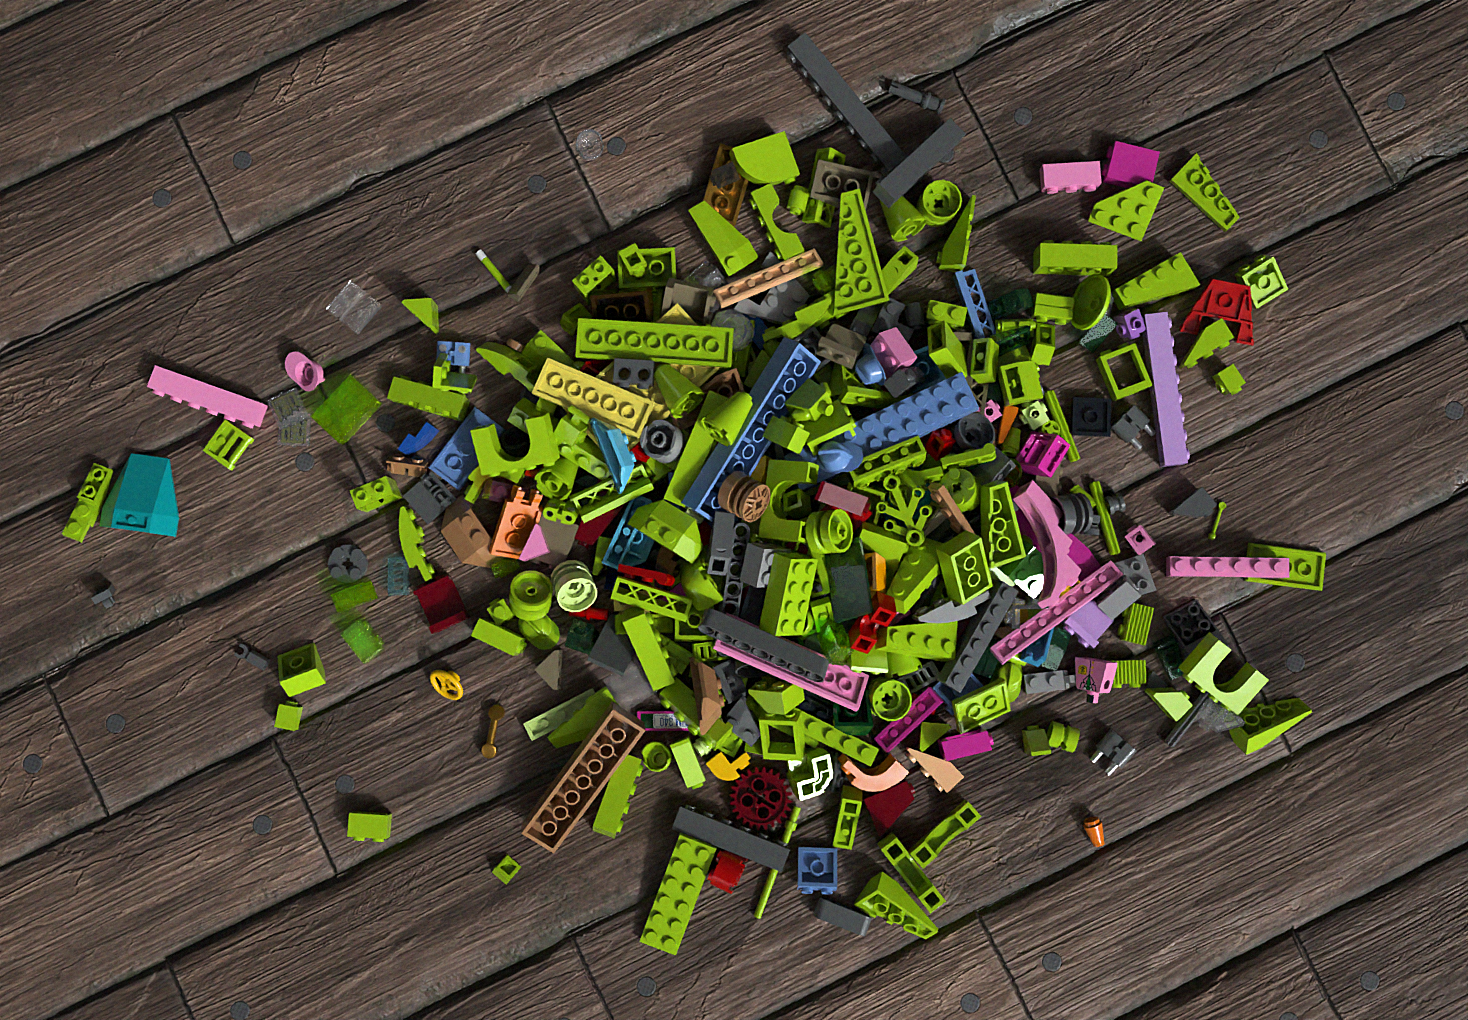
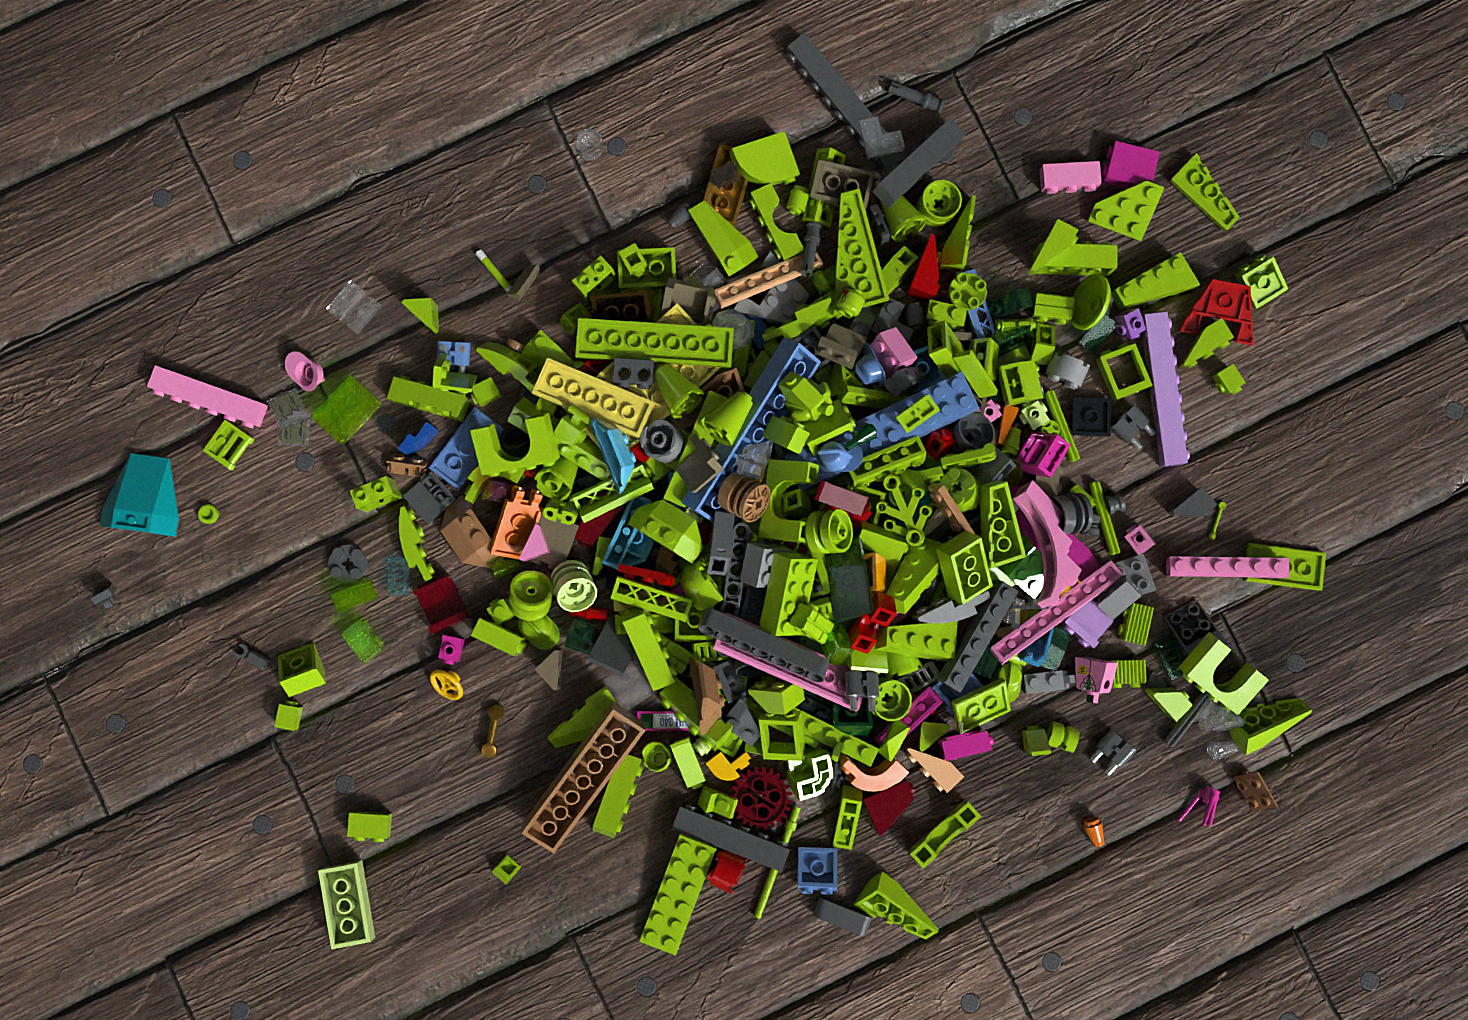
(89, 504): lime slope -> none
(208, 514): none -> lime tile
(346, 904): none -> yellowish green brick
(457, 645): none -> dark pink brick
(485, 392): none -> lime brick
(553, 718): yellowish green plate -> none
(680, 215): none -> dark grey cone
(700, 466): none -> dark tan bracket
(717, 802): none -> lime slope
(754, 459): none -> clear slope
(800, 392): none -> lime slope
(811, 241): none -> dark grey pin
(811, 622): none -> lime brick
(837, 751): none -> lime tile
(850, 303): none -> lime head
(862, 685): none -> dark grey piece
(866, 433): none -> dark green cone
(879, 144): none -> clear plate
(881, 230): none -> dark grey wing
(893, 739): none -> lime slope
(911, 872): lime arch -> none
(917, 413): none -> lime hinge
(925, 279): none -> red slope
(967, 291): none -> lime dish
(975, 373): none -> lime tile
(1057, 242): none -> lime slope
(1067, 370): none -> light grey brick
(1210, 797): none -> dark pink plant
(1219, 750): none -> clear cone
(1255, 791): none -> medium nougat hinge

